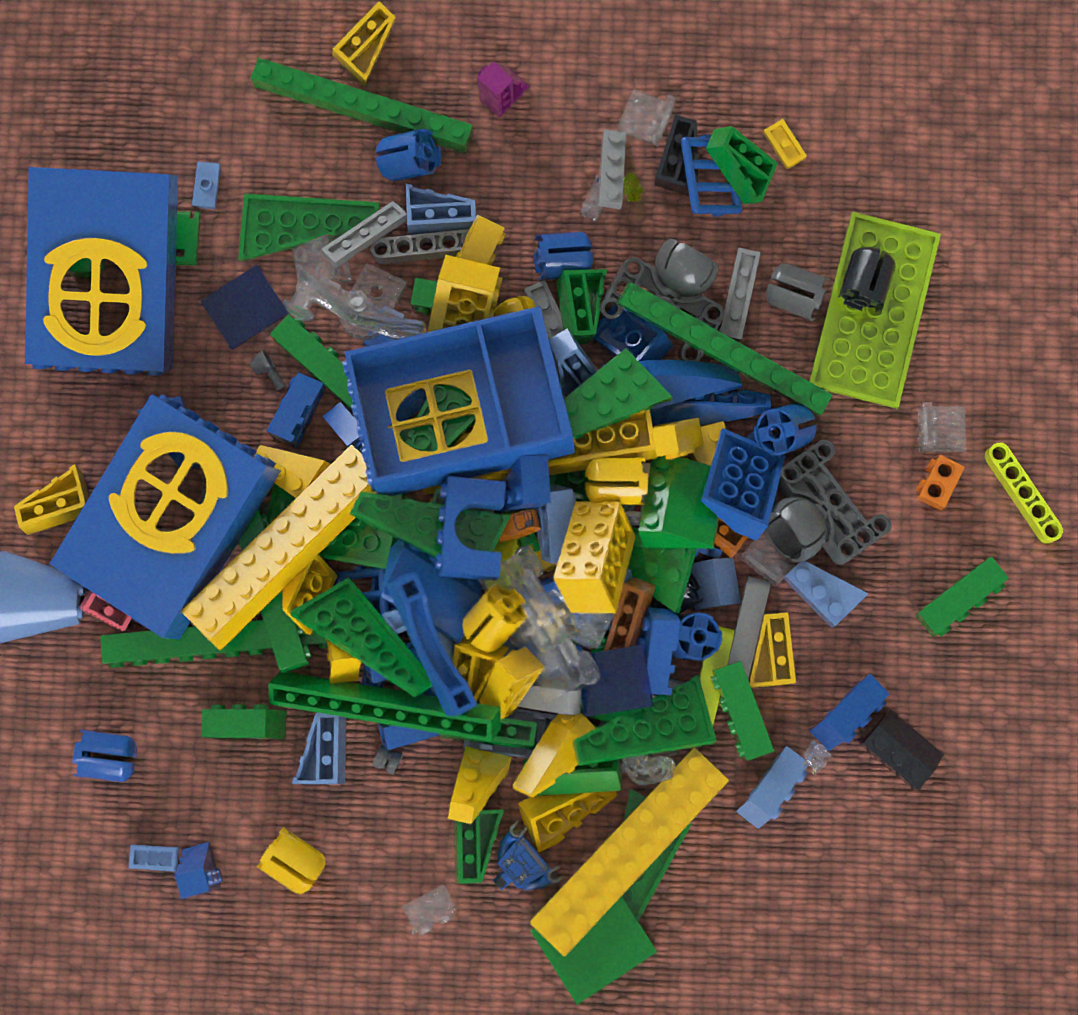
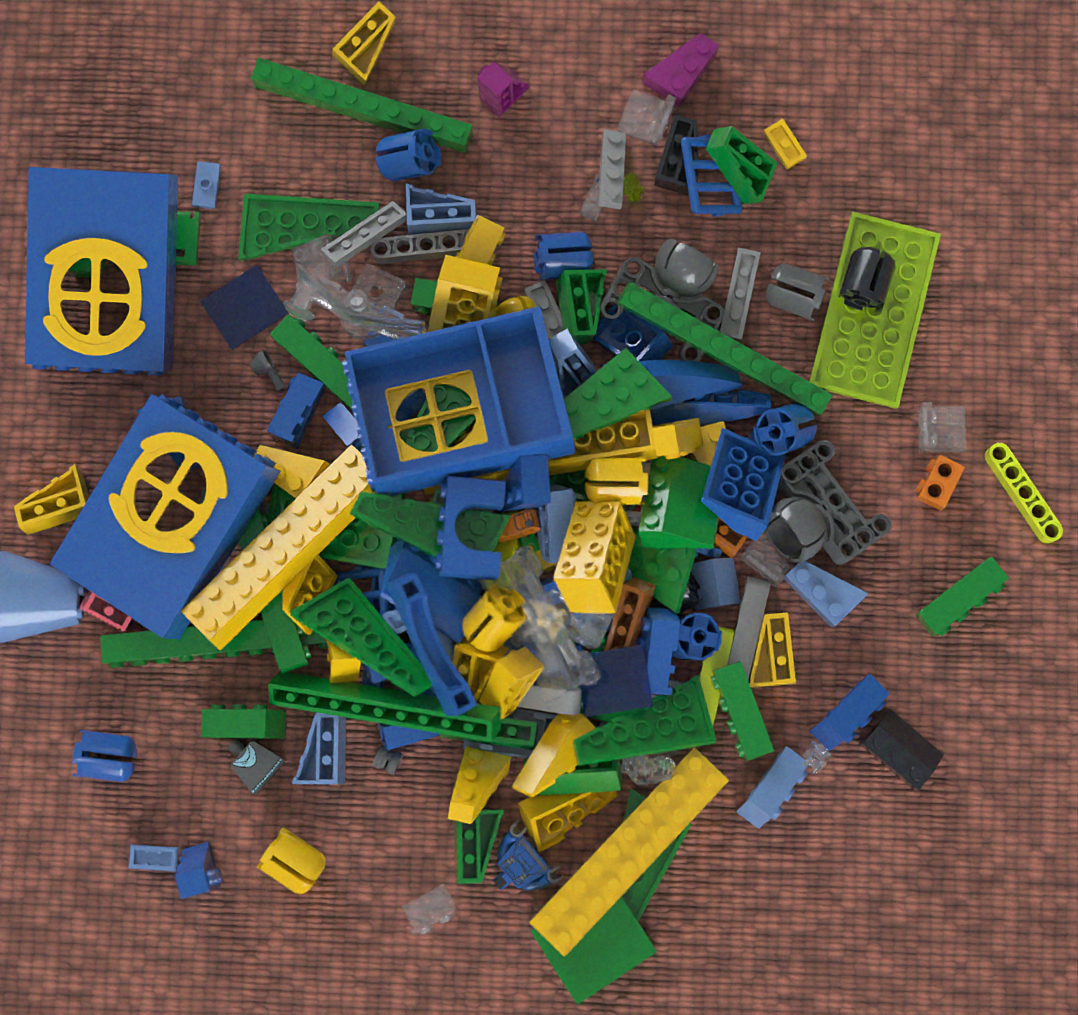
(255, 764): none -> dark grey torso
(682, 69): none -> magenta wedge

